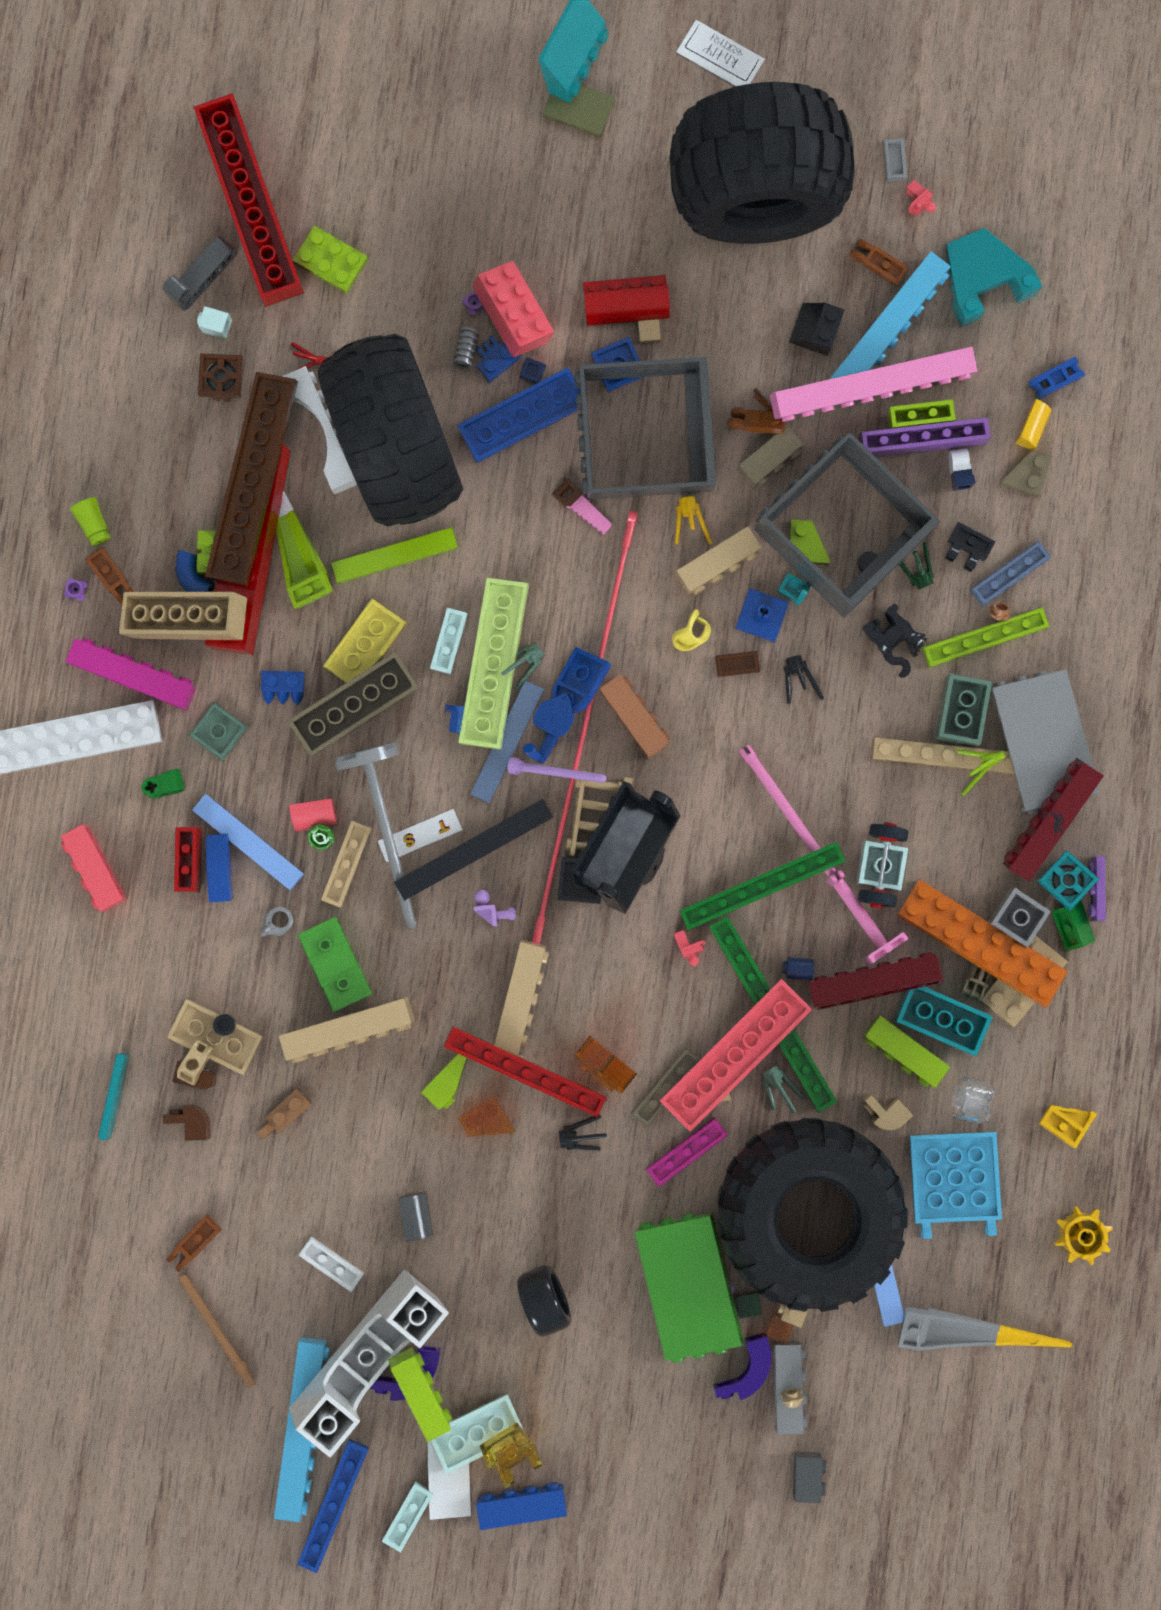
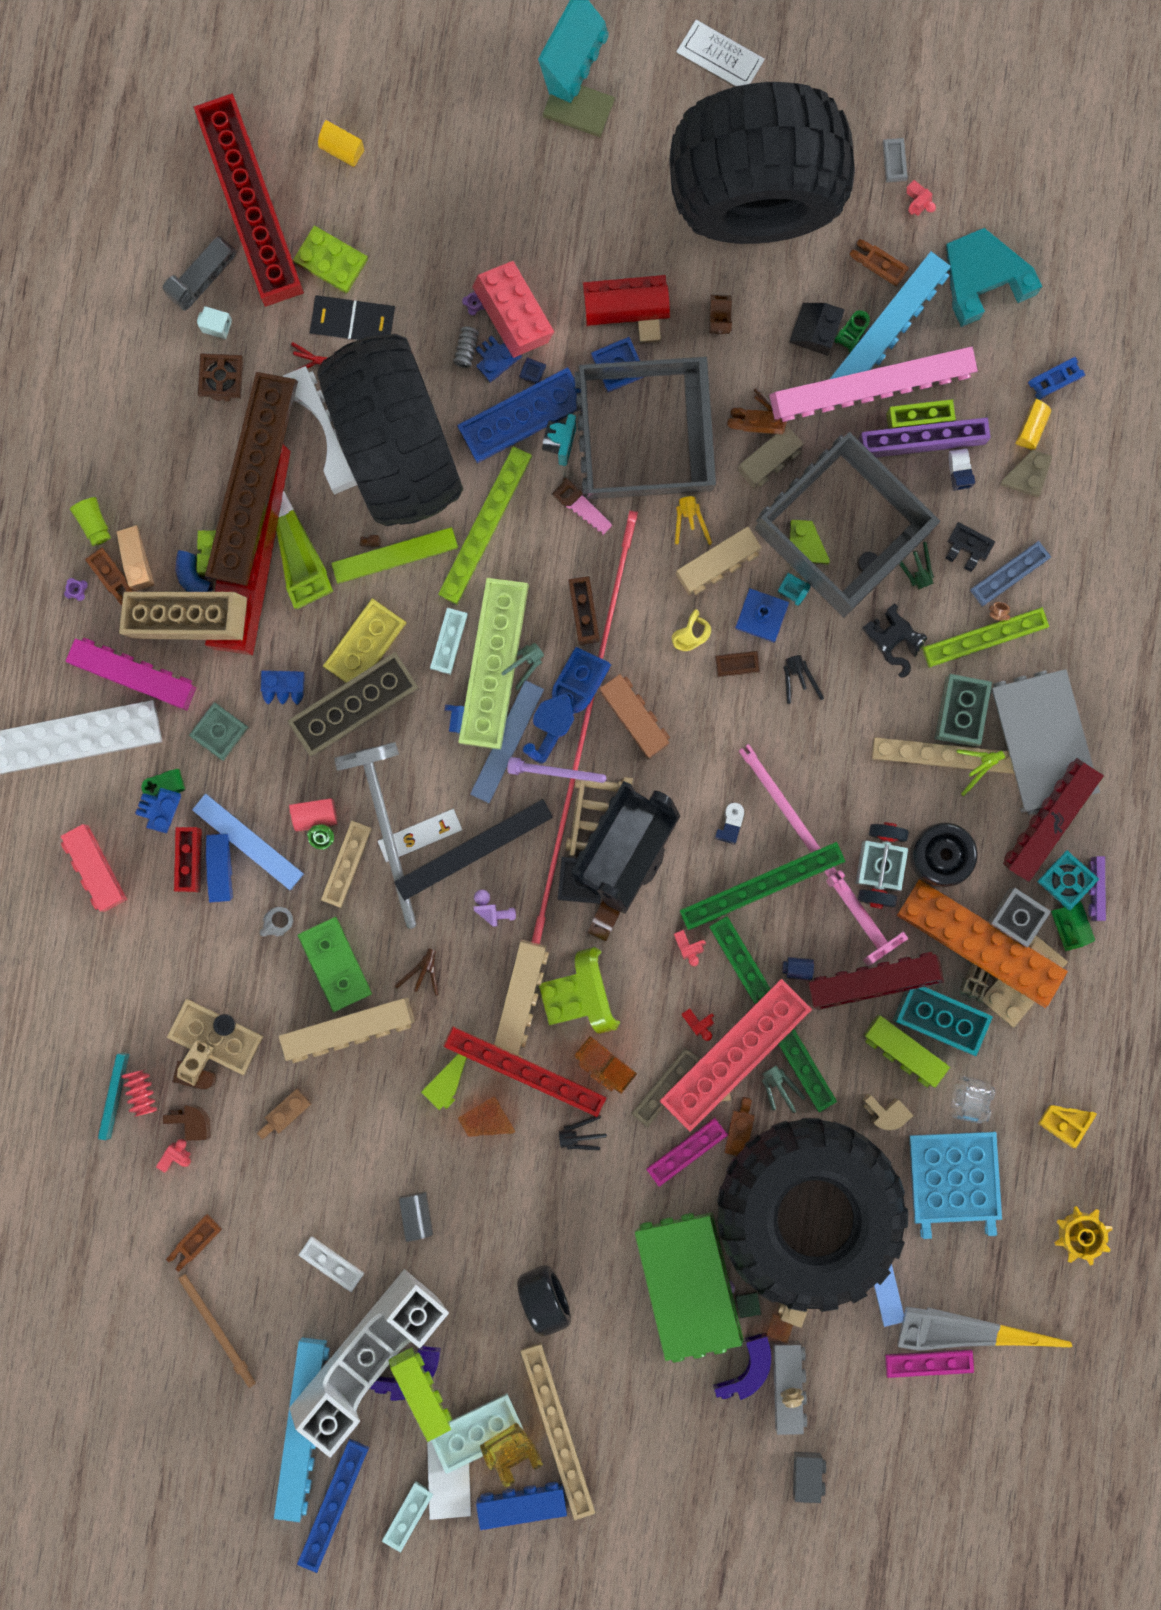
(134, 559): none -> light nougat slope
(139, 1093): none -> coral piece
(159, 809): none -> blue hinge
(177, 1153): none -> coral piece
(340, 143): none -> yellow brick
(350, 318): none -> black sticker
(371, 541): none -> reddish brown tile
(425, 965): none -> reddish brown plant
(485, 525): none -> lime plate
(558, 1431): none -> tan plate
(559, 438): none -> teal piece
(580, 995): none -> lime piece
(584, 610): none -> reddish brown brick
(603, 921): none -> reddish brown brick
(699, 1027): none -> red piece
(720, 314): none -> reddish brown brick
(734, 816): none -> leg
(739, 1128): none -> dark orange plate
(851, 333): none -> green piece
(927, 860): none -> black wheel
(929, 1363): none -> dark pink tile

